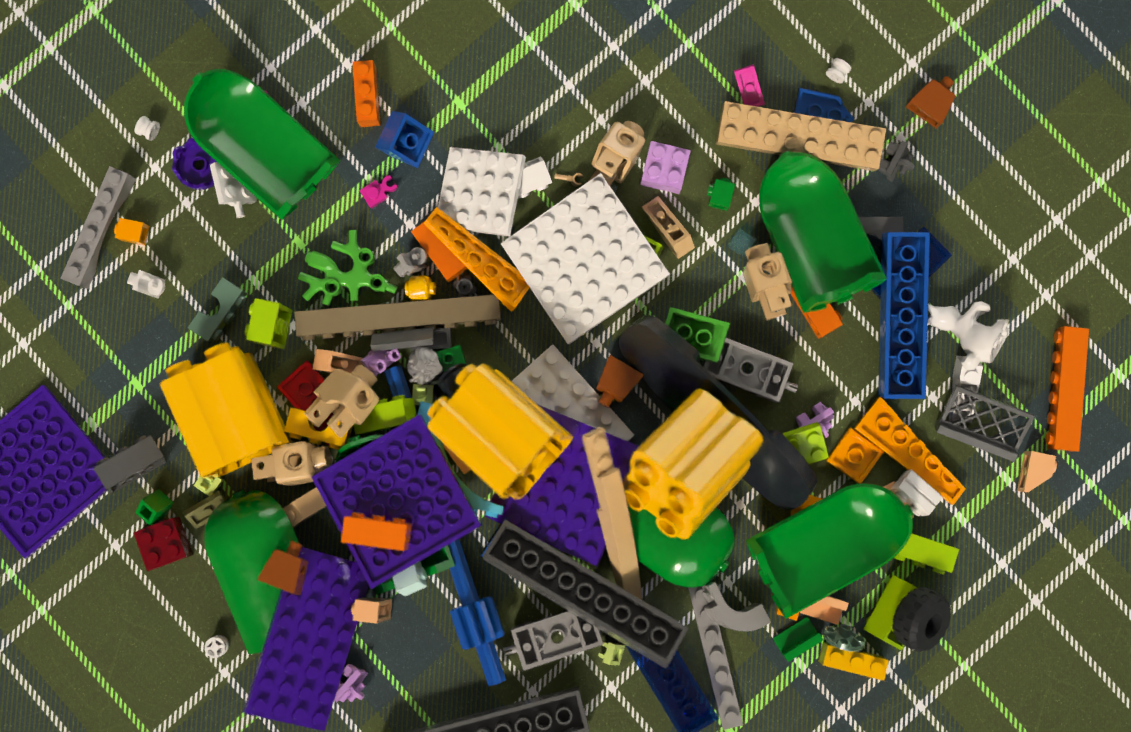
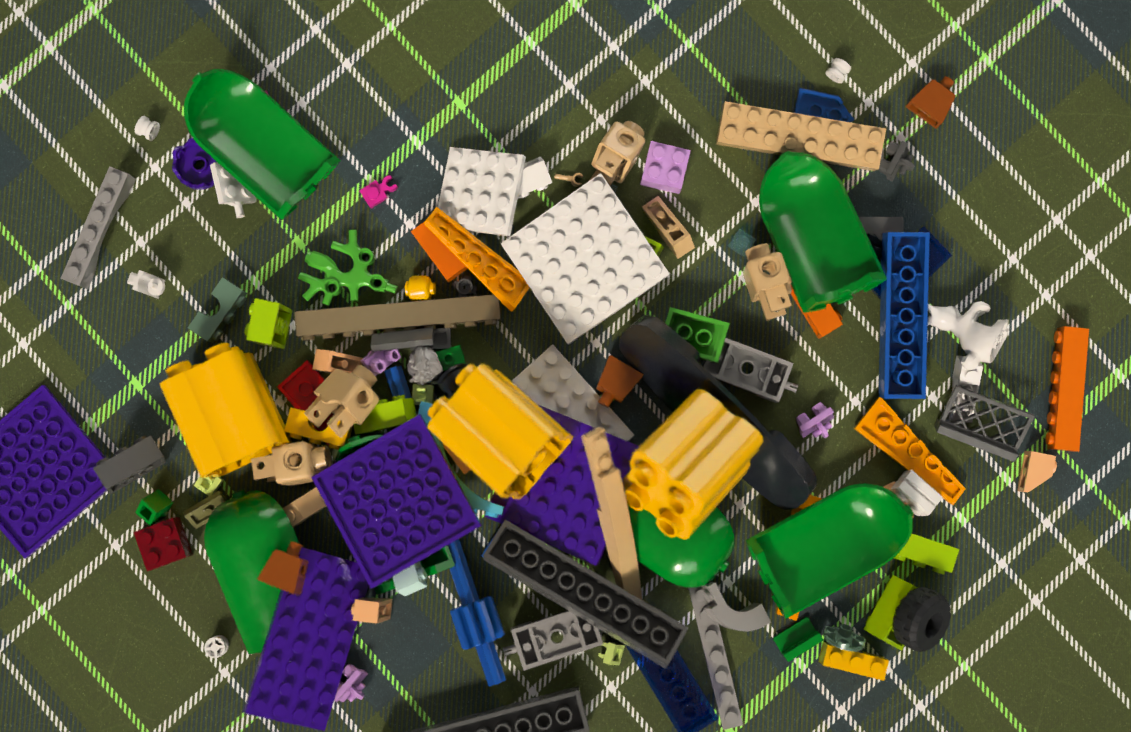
(131, 231): light orange brick -> none
(366, 93): orange brick -> none
(376, 531): orange brick -> none
(404, 139): blue slope -> none
(411, 262): light grey hips -> none
(720, 193): green brick -> none
(749, 86): dark pink plate -> none
(808, 442): lime plate -> none
(827, 609): light nougat panel -> none
(854, 456): light orange tile -> none

